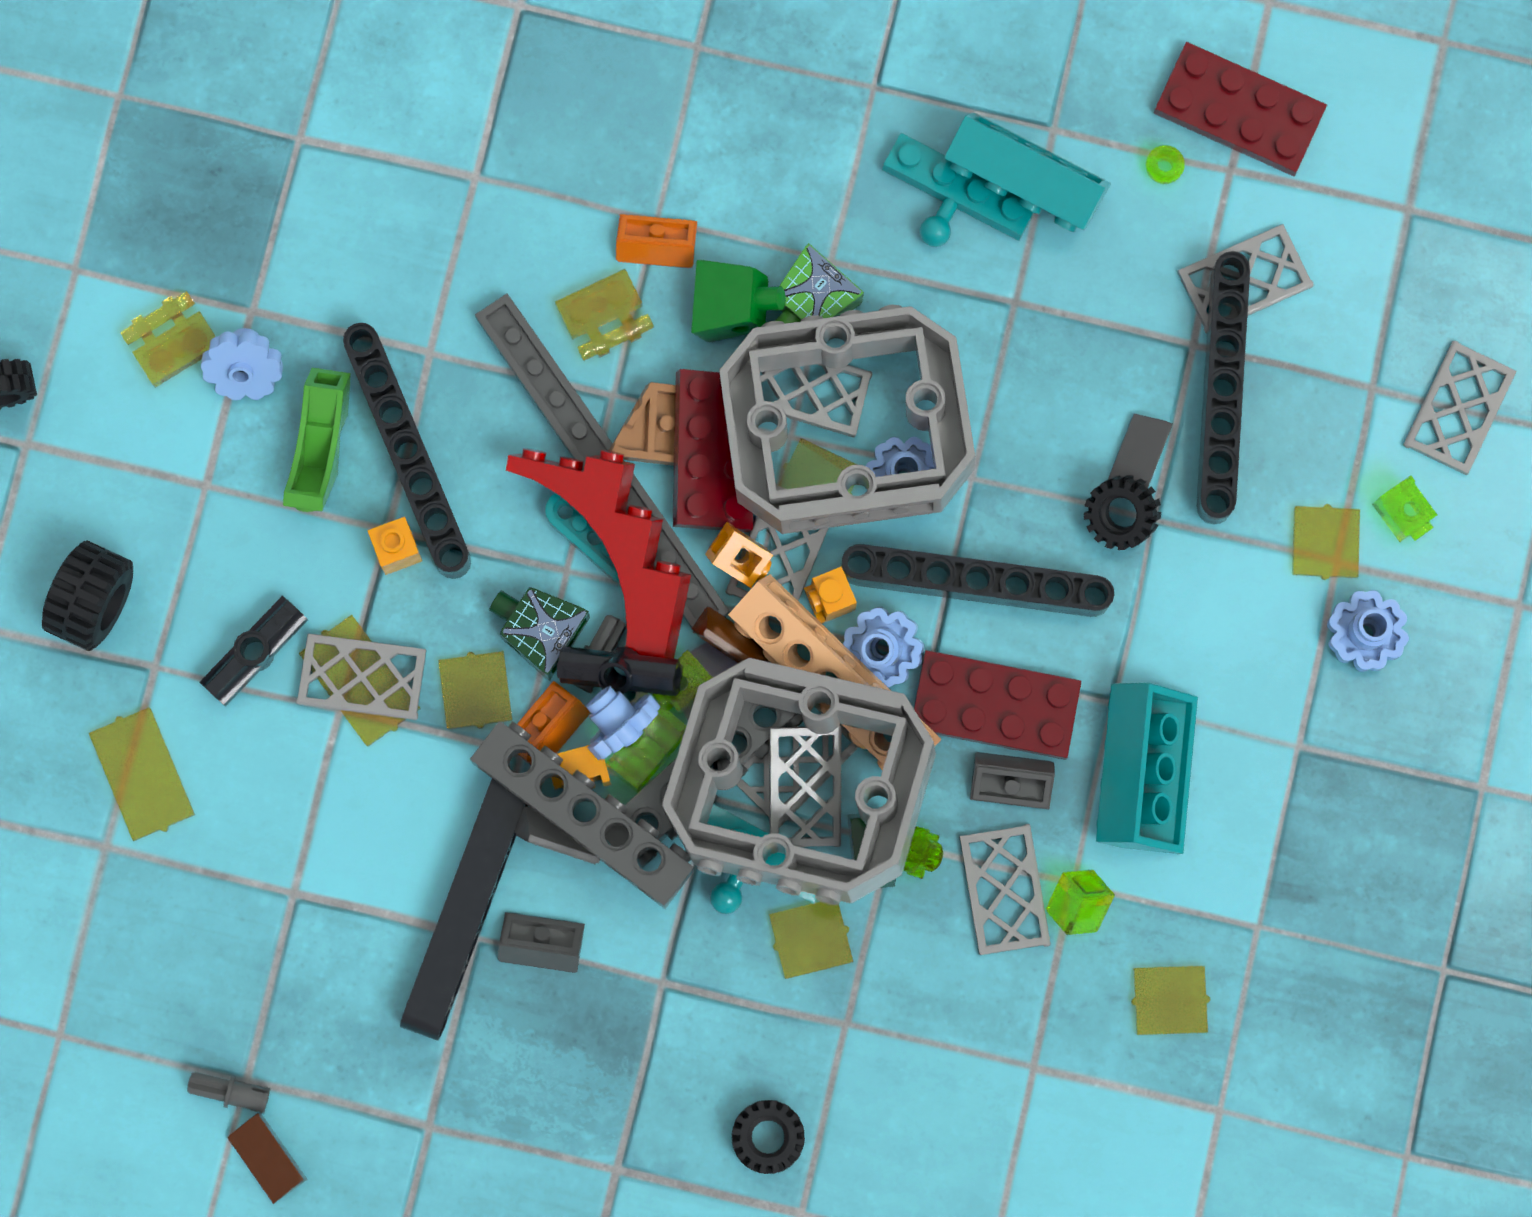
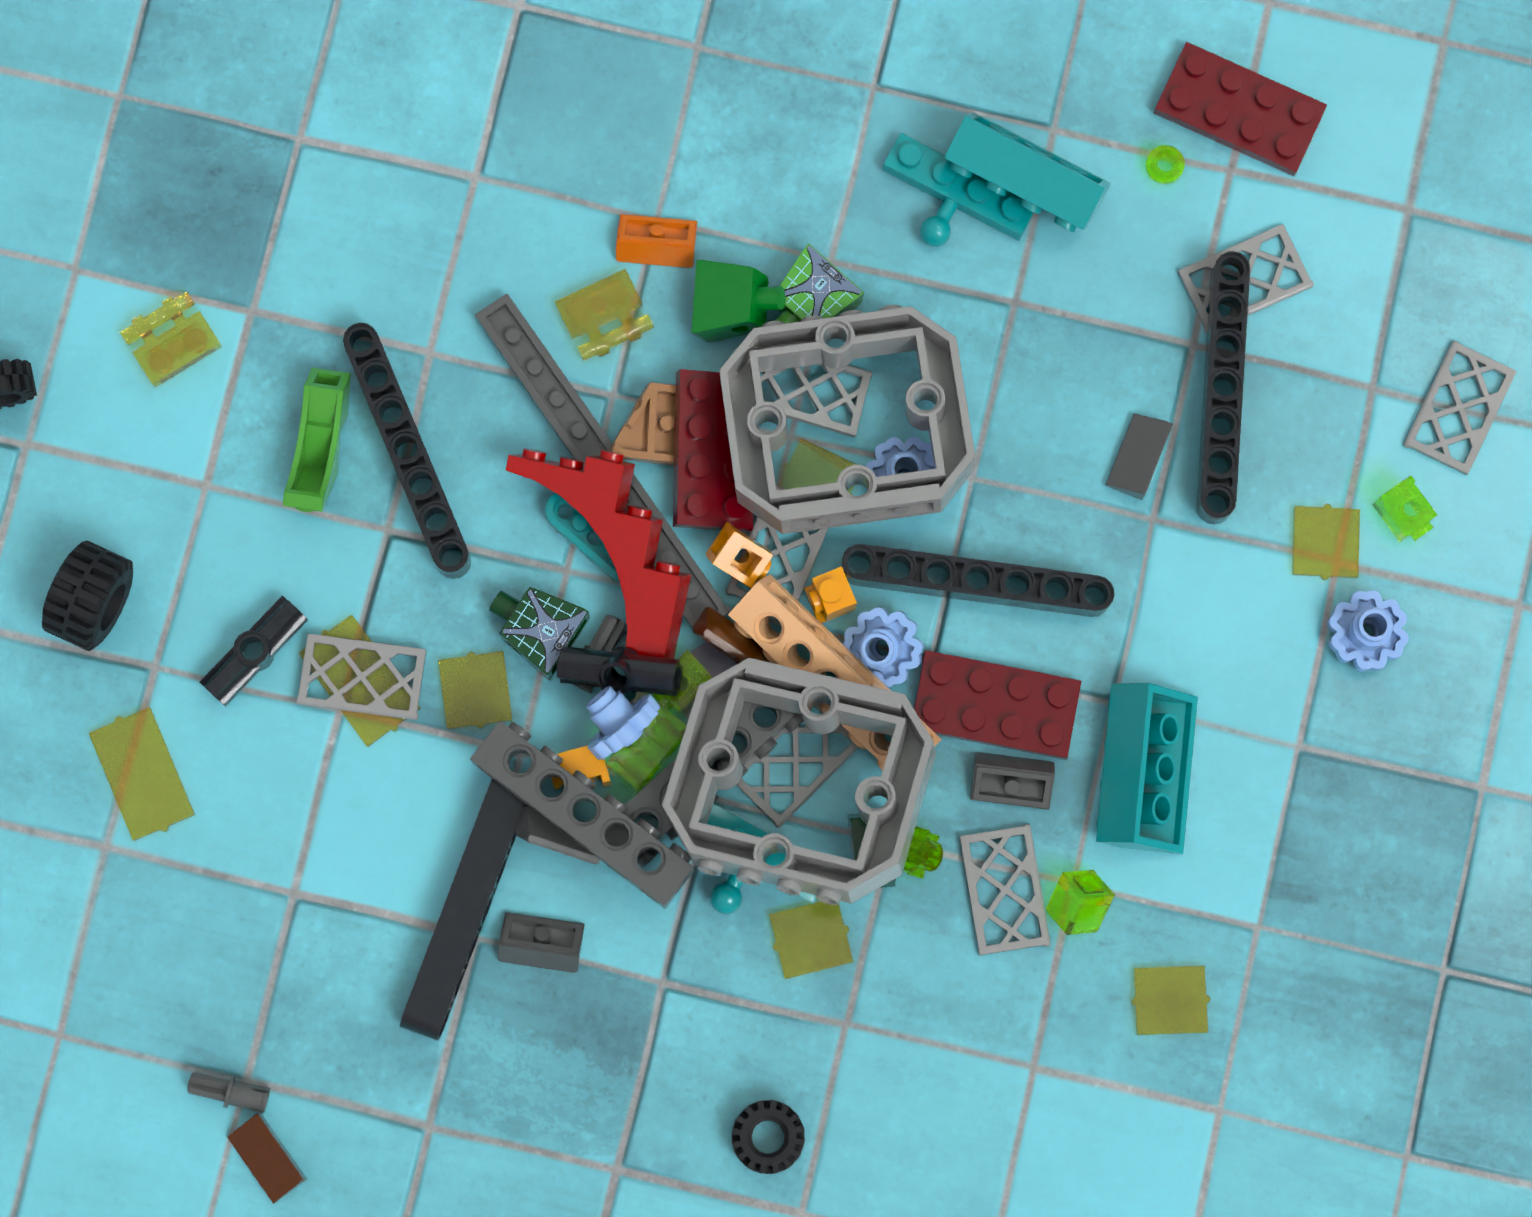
(242, 365): light blue plant -> none
(395, 545): light orange brick -> none
(553, 719): orange slope -> none
(778, 767): light grey window -> none
(1143, 502): black tyre -> none

